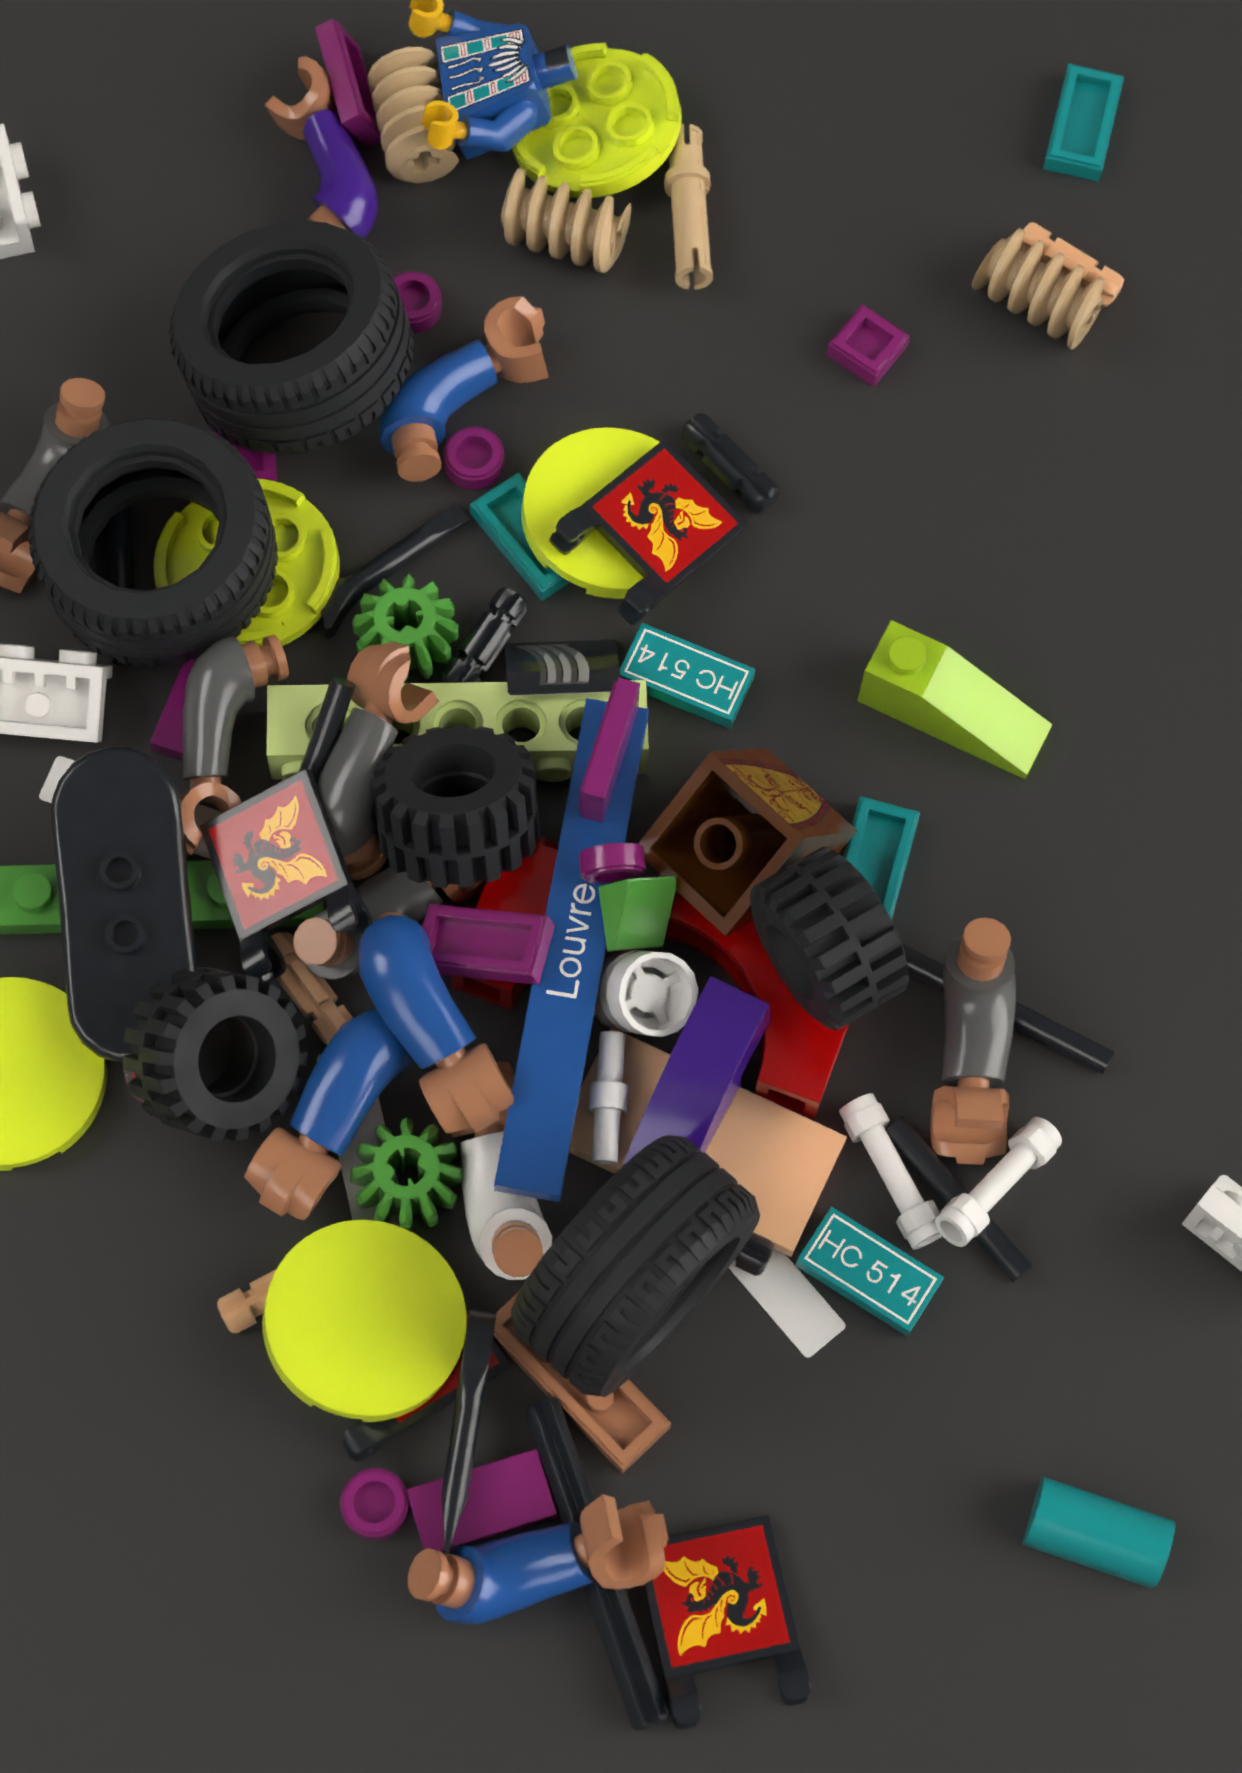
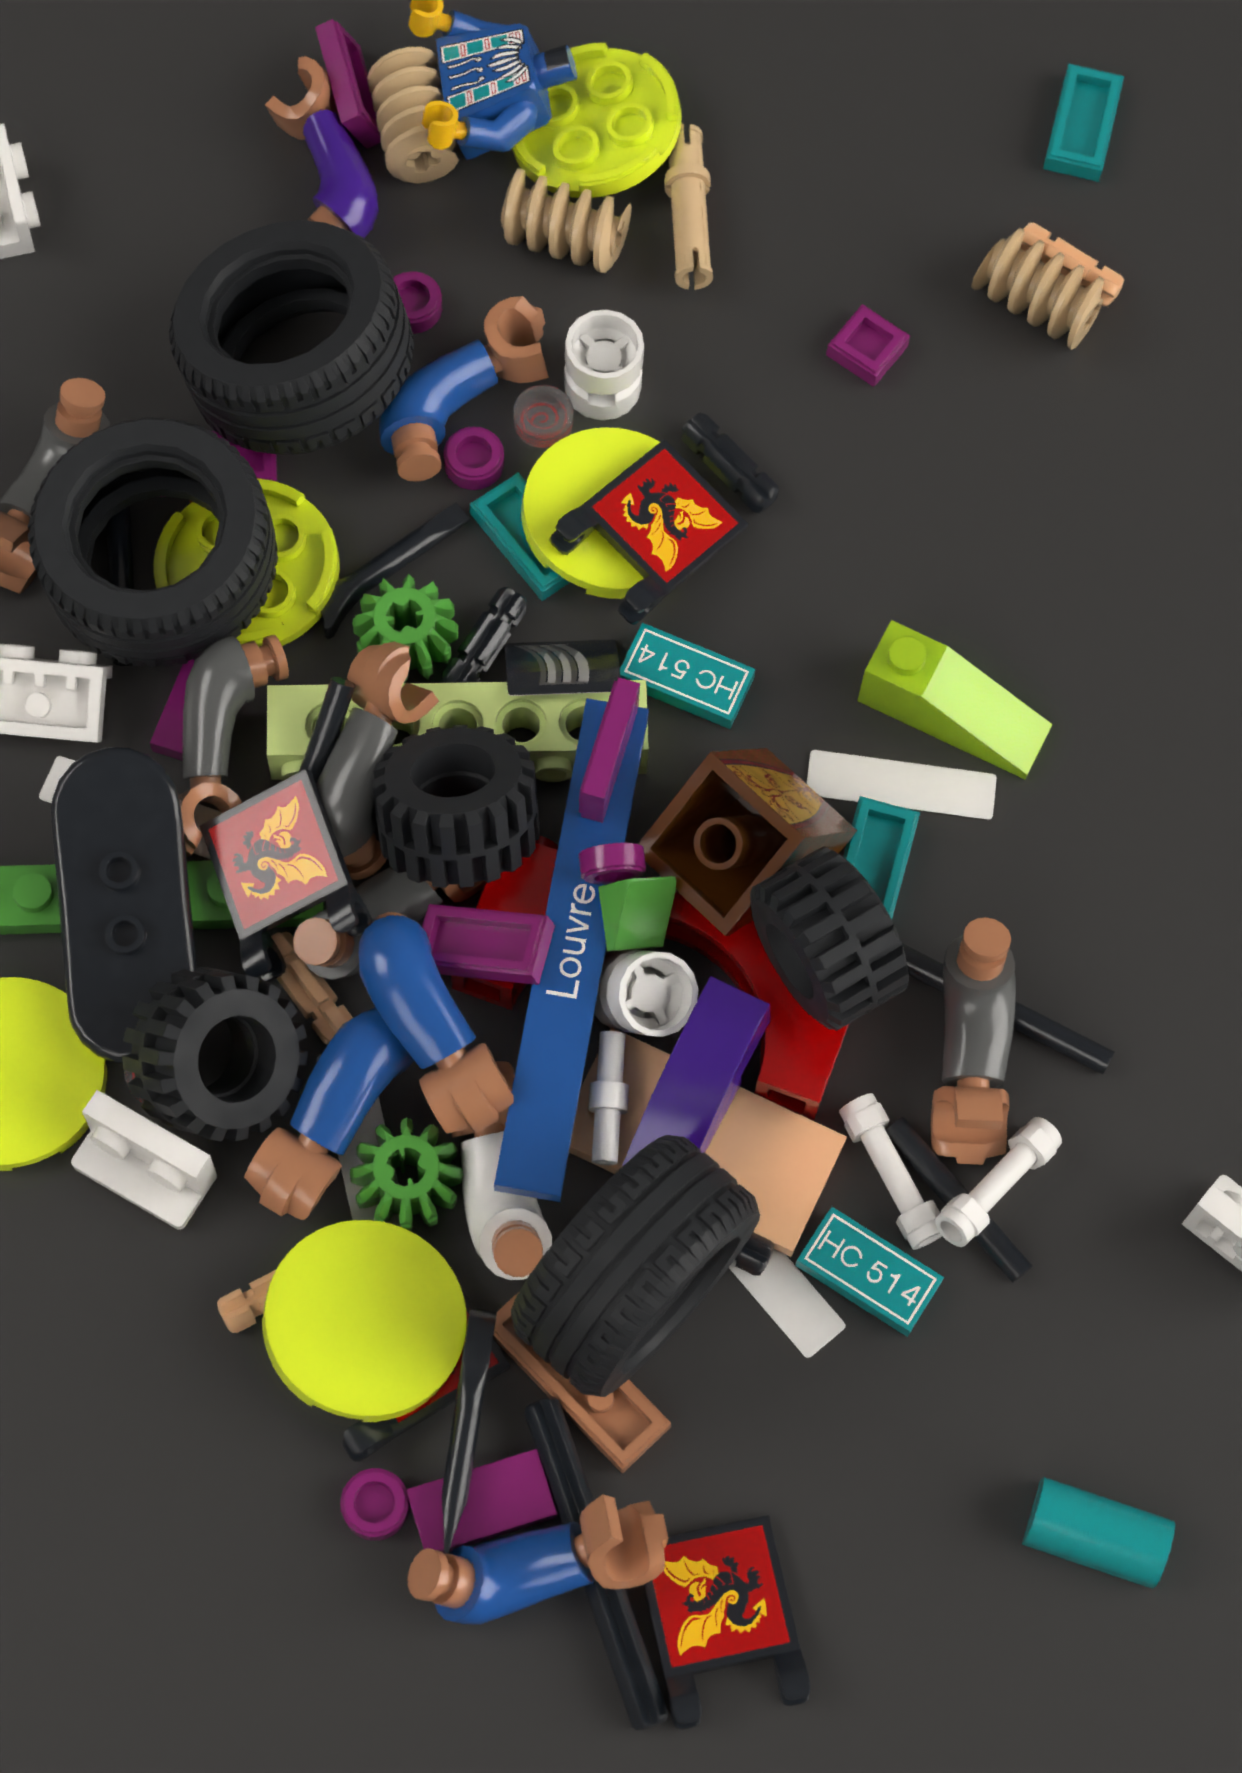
(143, 1162): none -> white bracket
(543, 415): none -> clear tile
(603, 364): none -> white wheel
(902, 784): none -> white sticker

